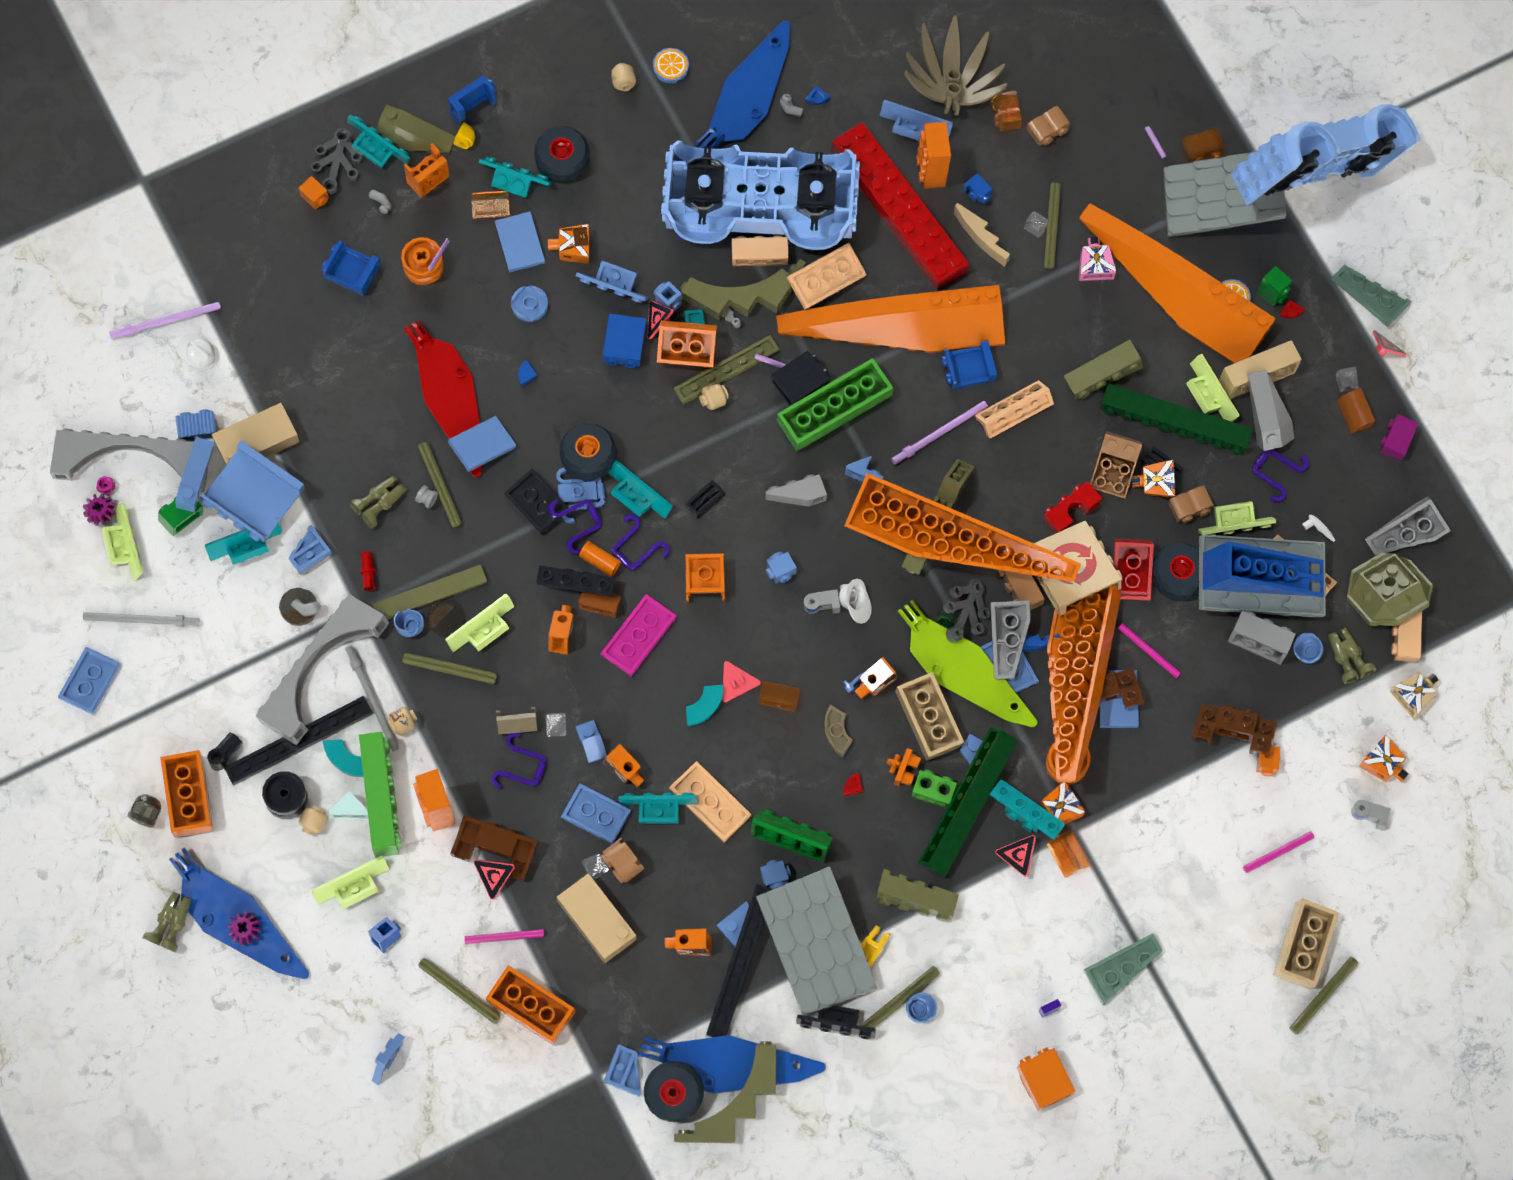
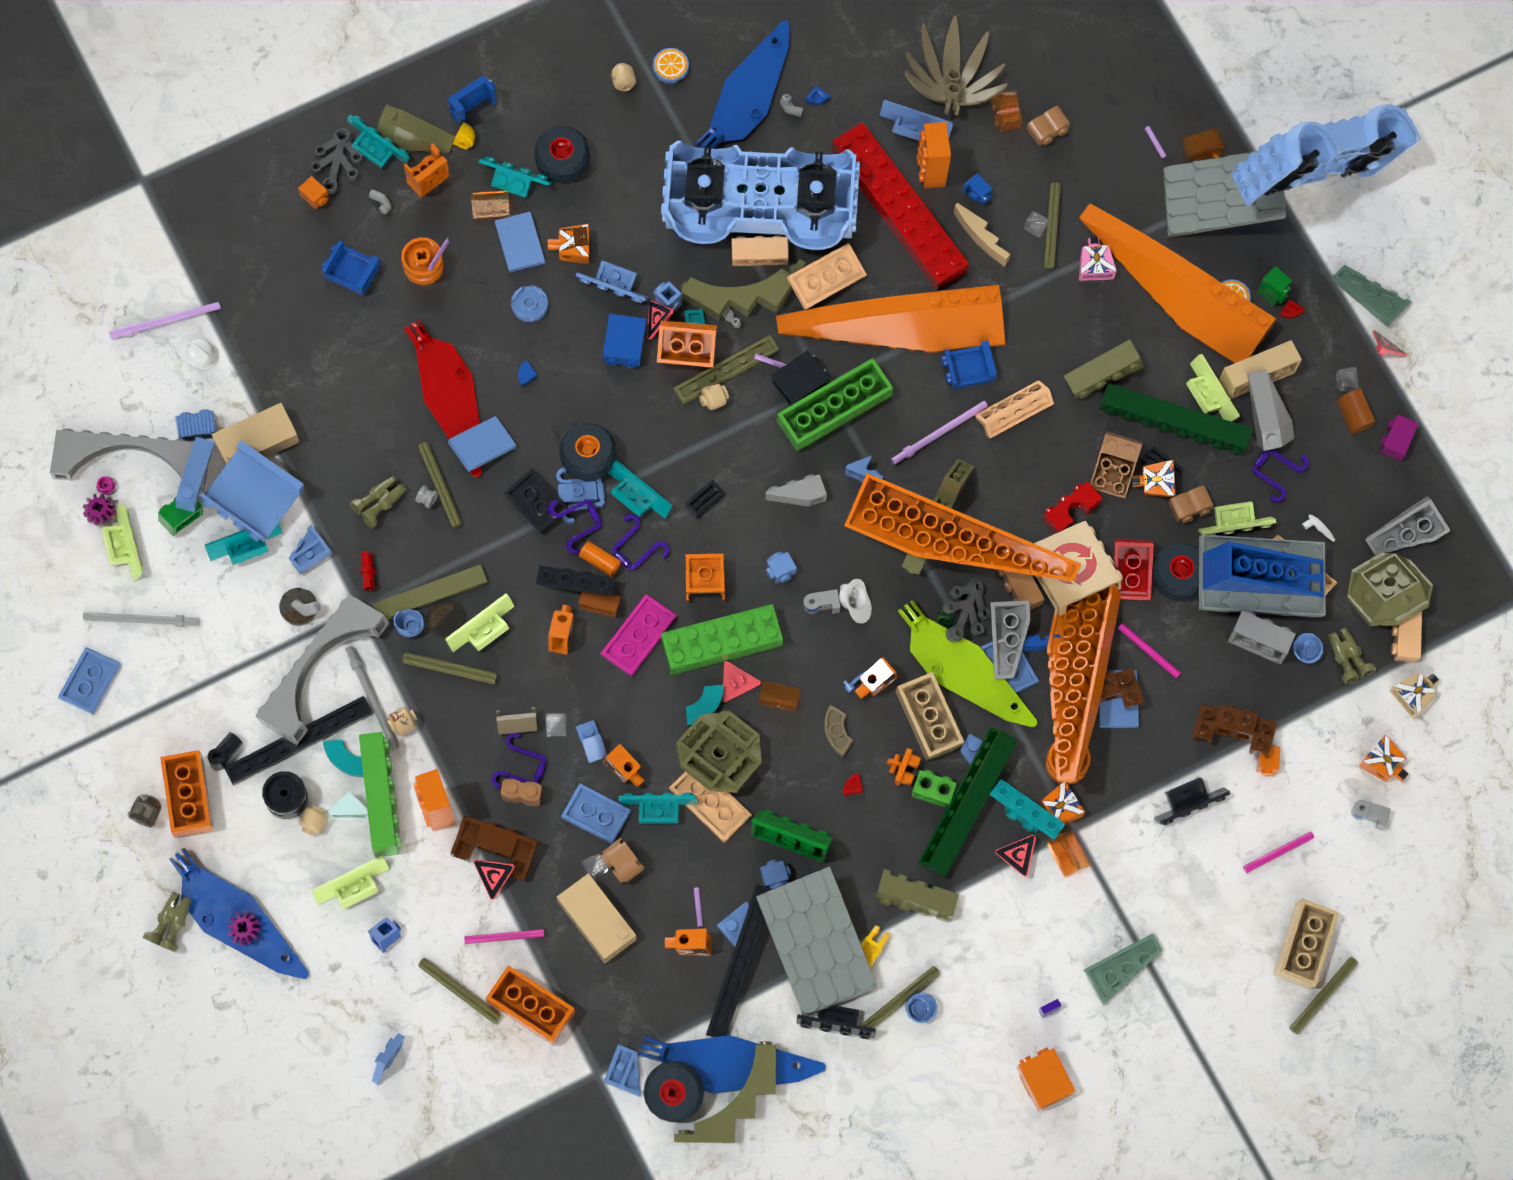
(527, 793): none -> medium nougat brick
(698, 906): none -> lavender piece
(721, 639): none -> bright green brick
(723, 735): none -> olive piece
(1189, 798): none -> black bracket

